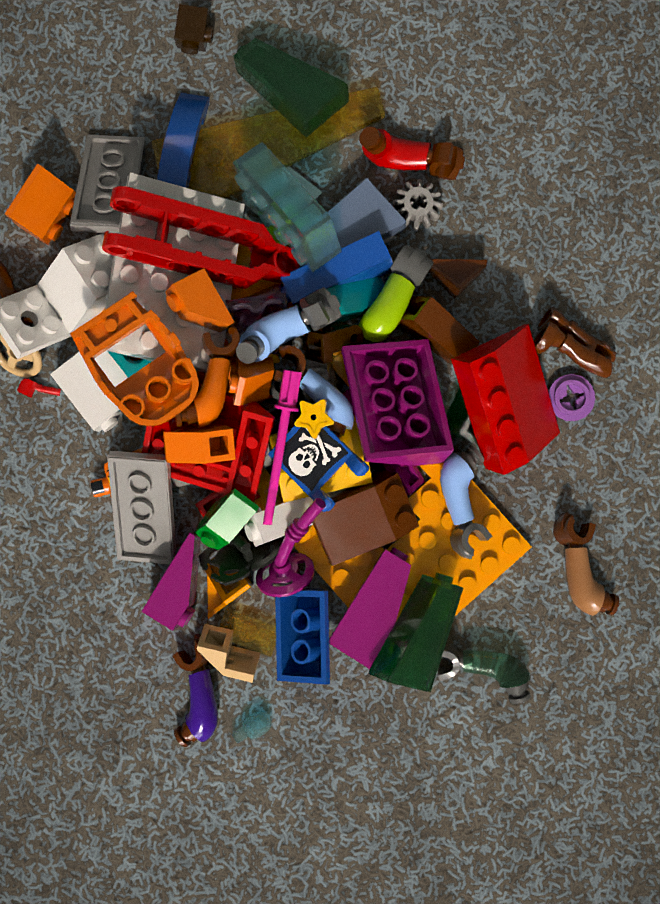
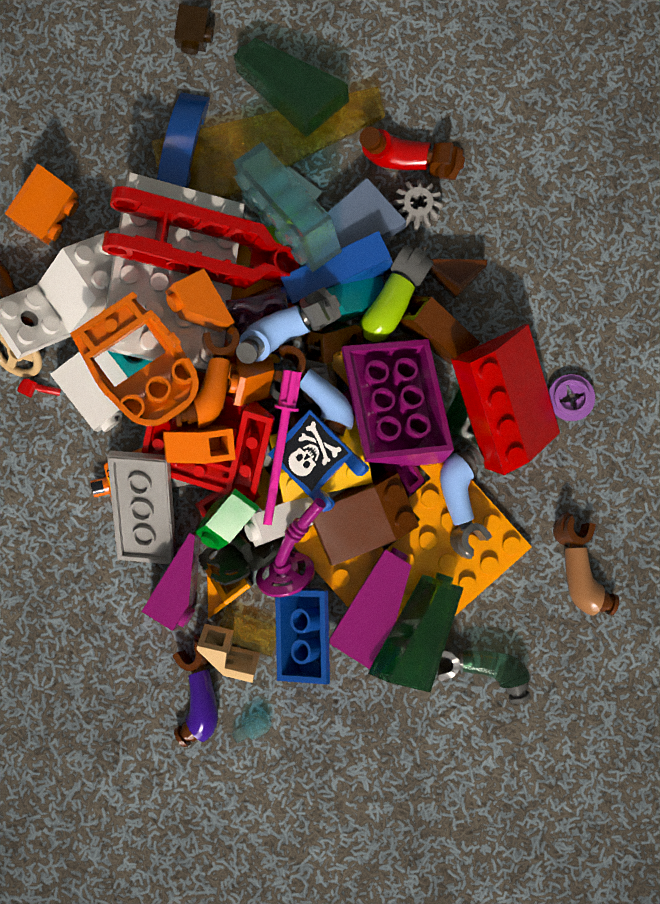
(103, 167): light grey tile -> none
(322, 417): yellow plate -> none
(575, 342): reddish brown piece -> none

